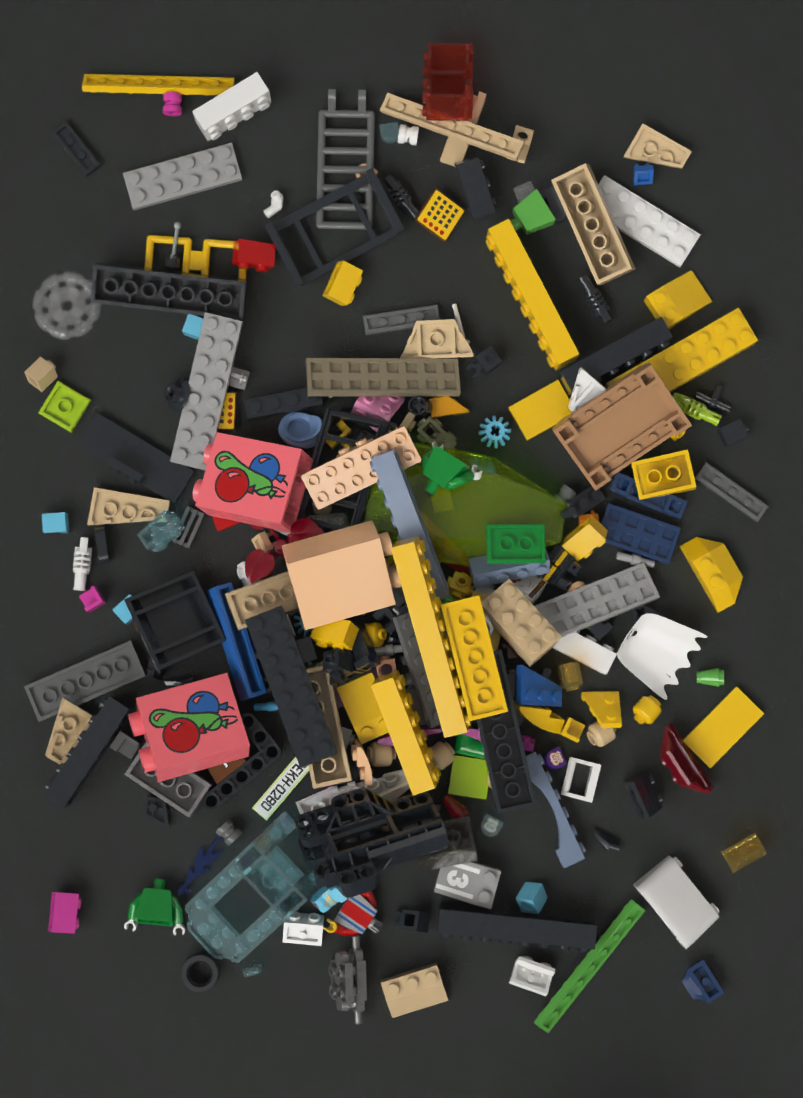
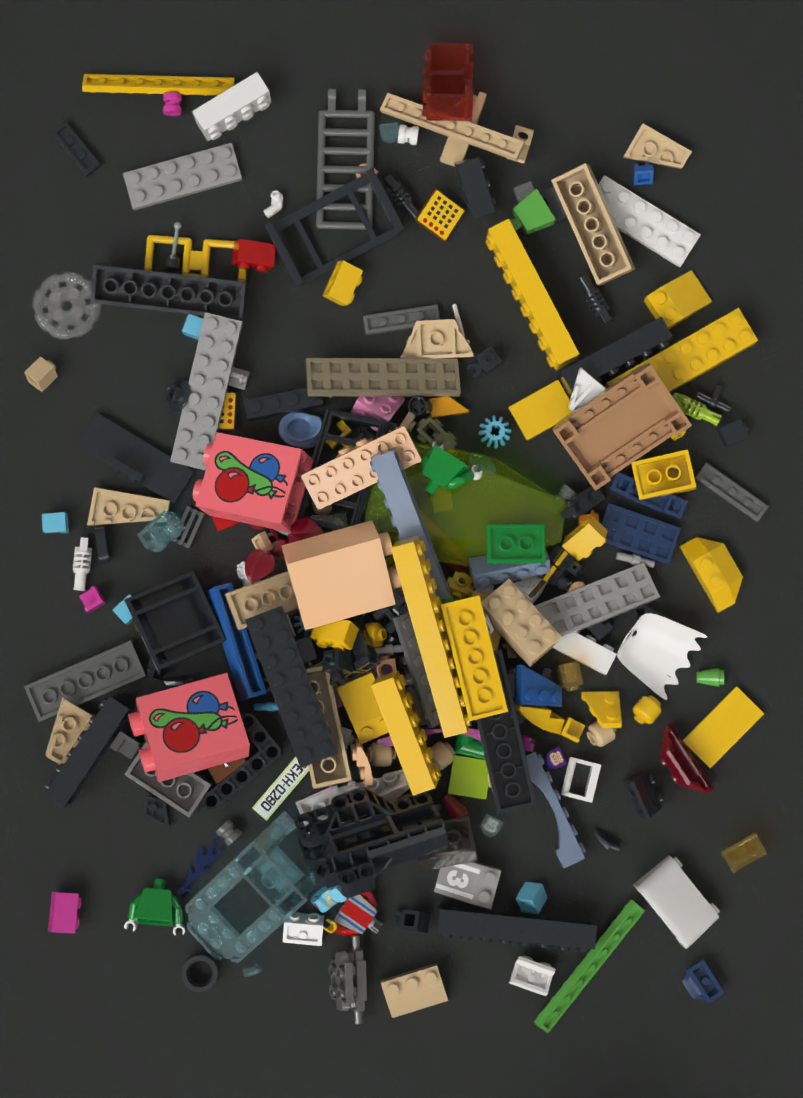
(64, 406): lime tile -> none

